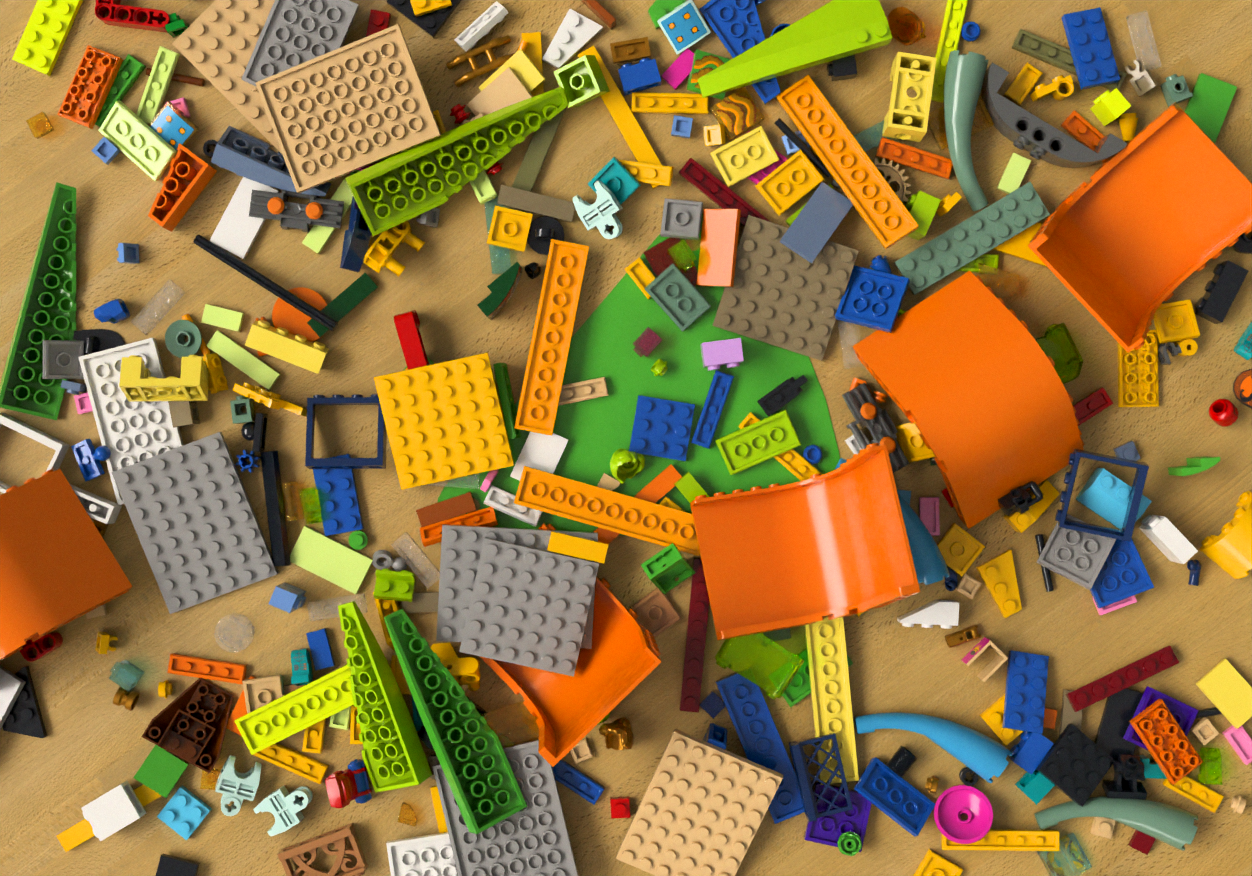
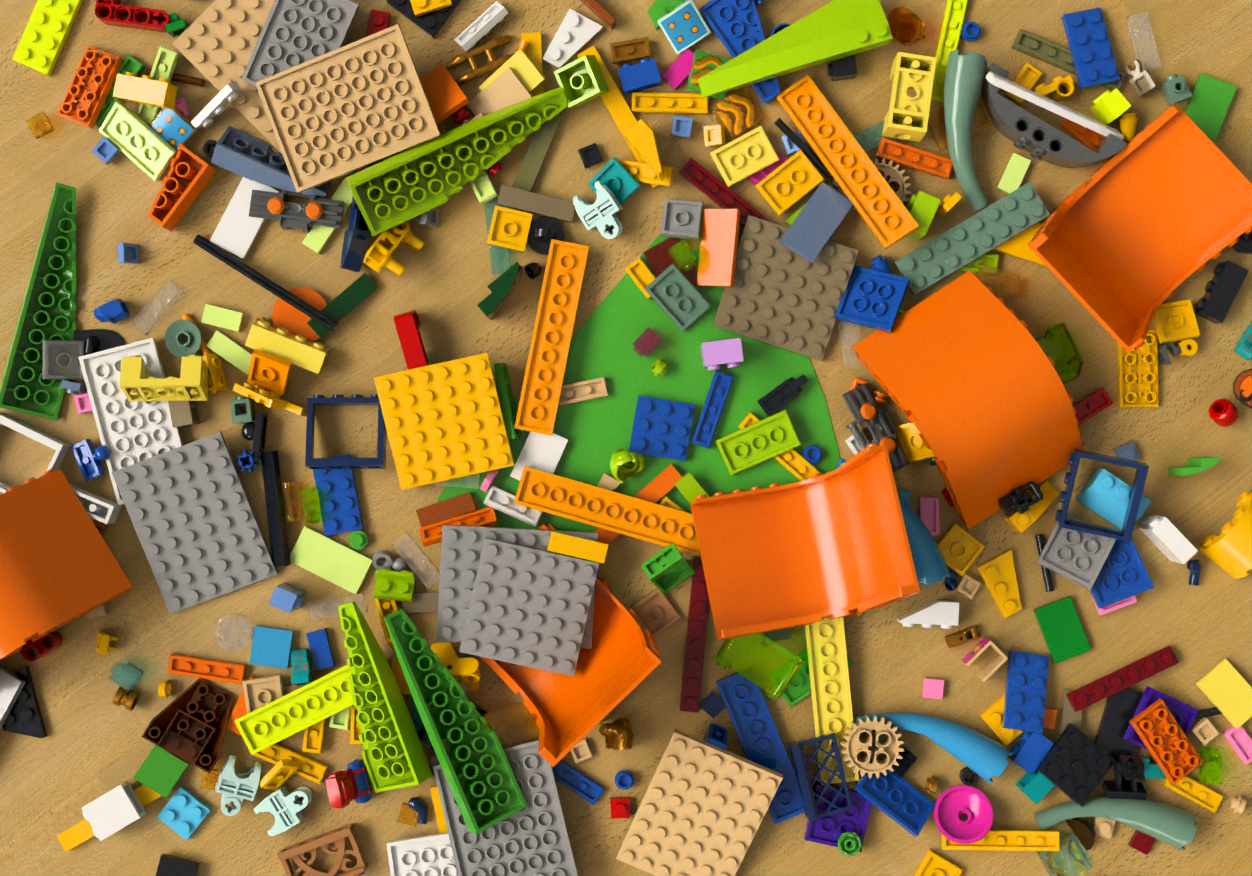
(145, 90): none -> yellow brick
(216, 105): none -> white plate
(269, 372): none -> light orange plate
(271, 647): none -> dark azure tile
(278, 774): none -> yellow plate
(421, 808): none -> dark blue arm
(442, 93): none -> orange tile
(590, 155): none -> black tile
(624, 779): none -> blue plate
(643, 141): none -> yellow slope
(854, 745): none -> tan gear
(933, 688): none -> bright pink tile
(1051, 105): none -> white tile
(1062, 629): none -> green tile
(1083, 830): none -> dark brown tile

